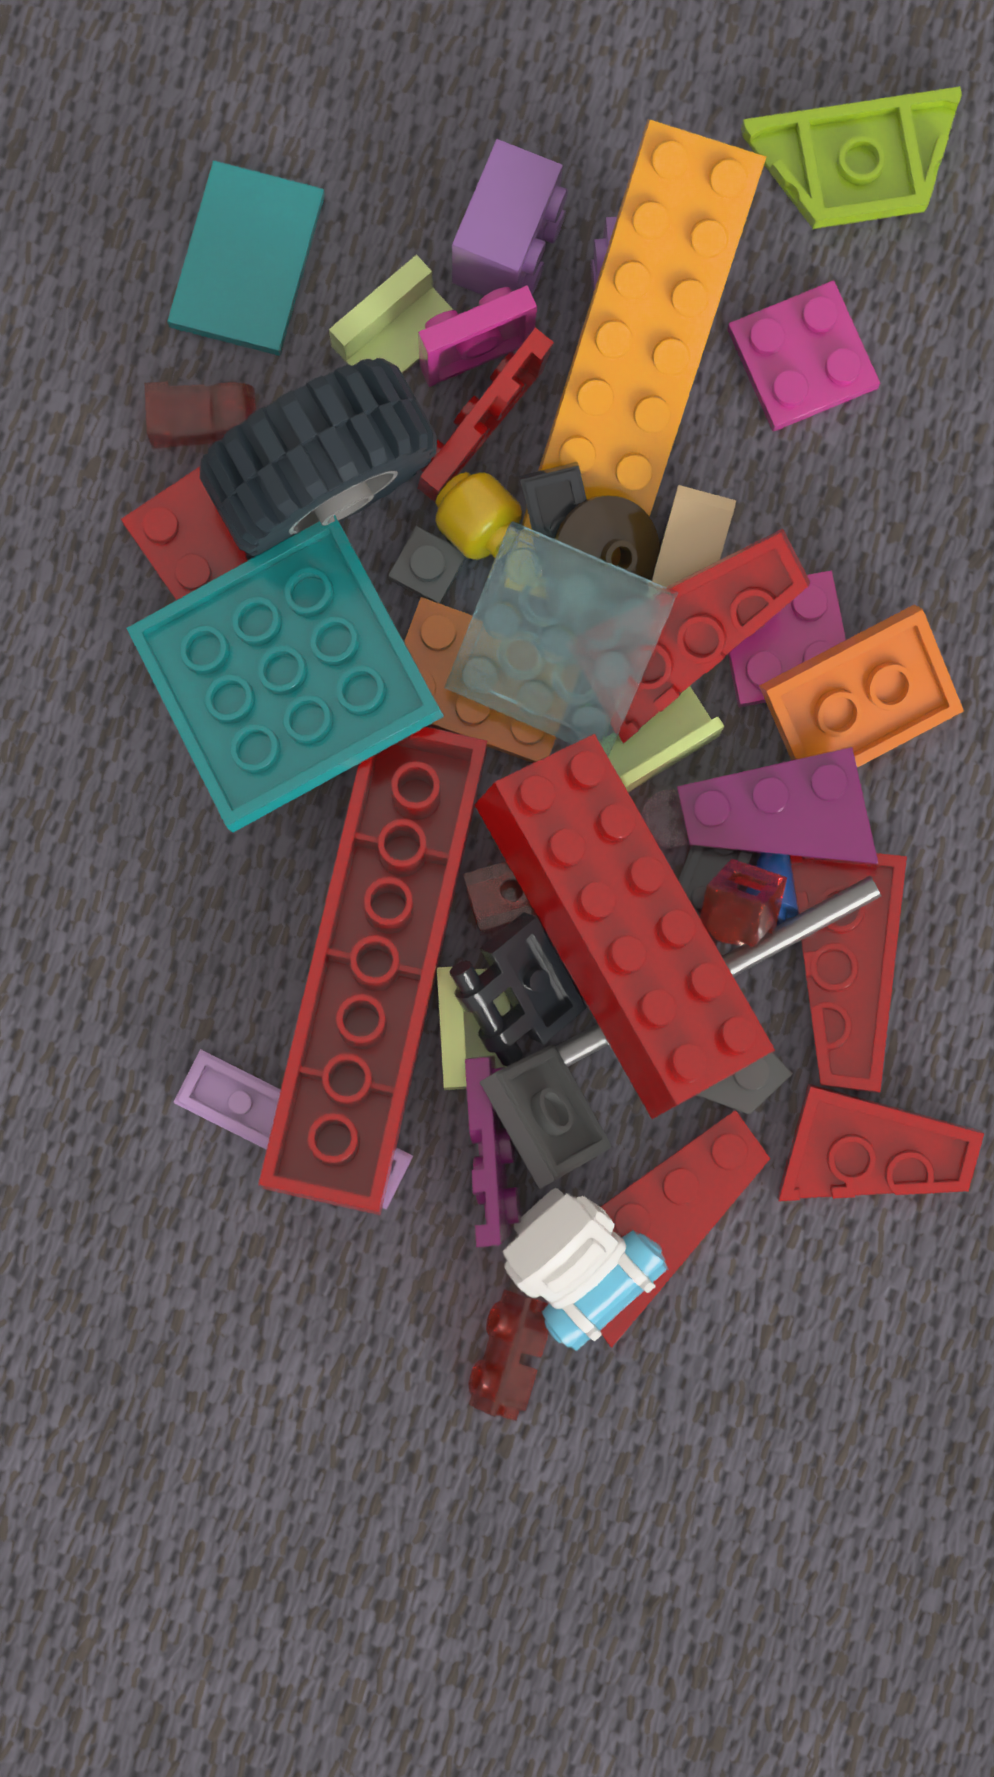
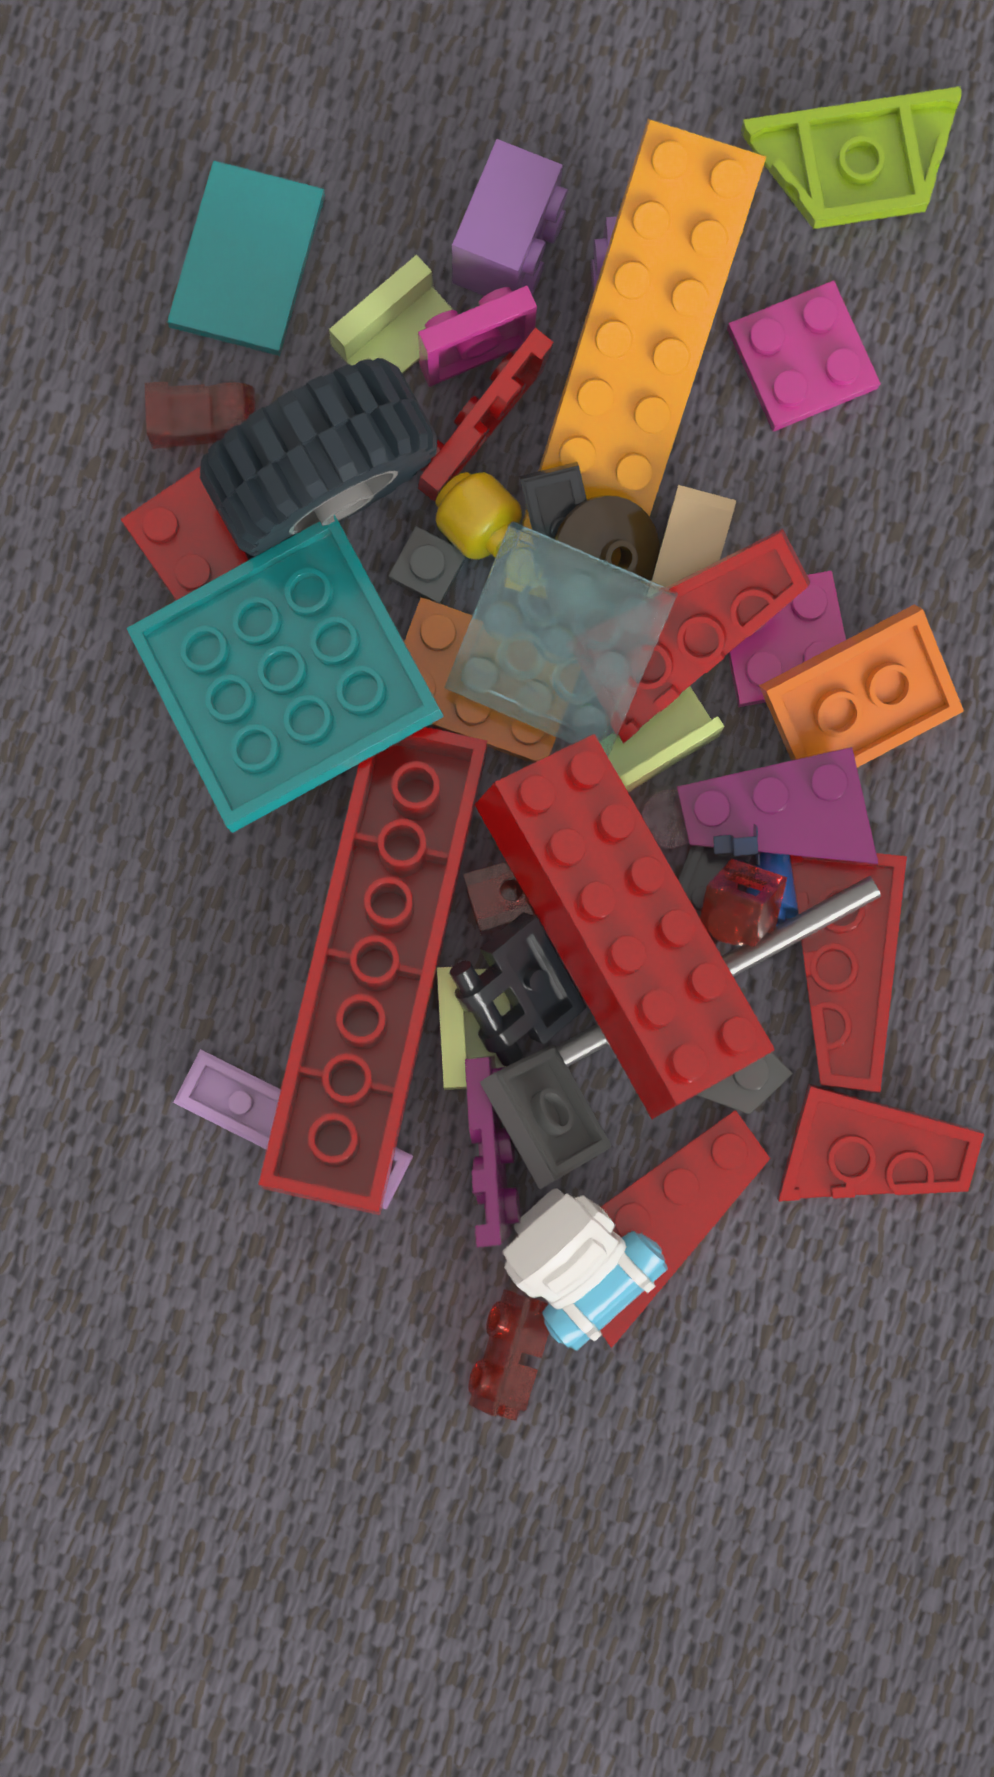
(737, 846): none -> dark blue piece

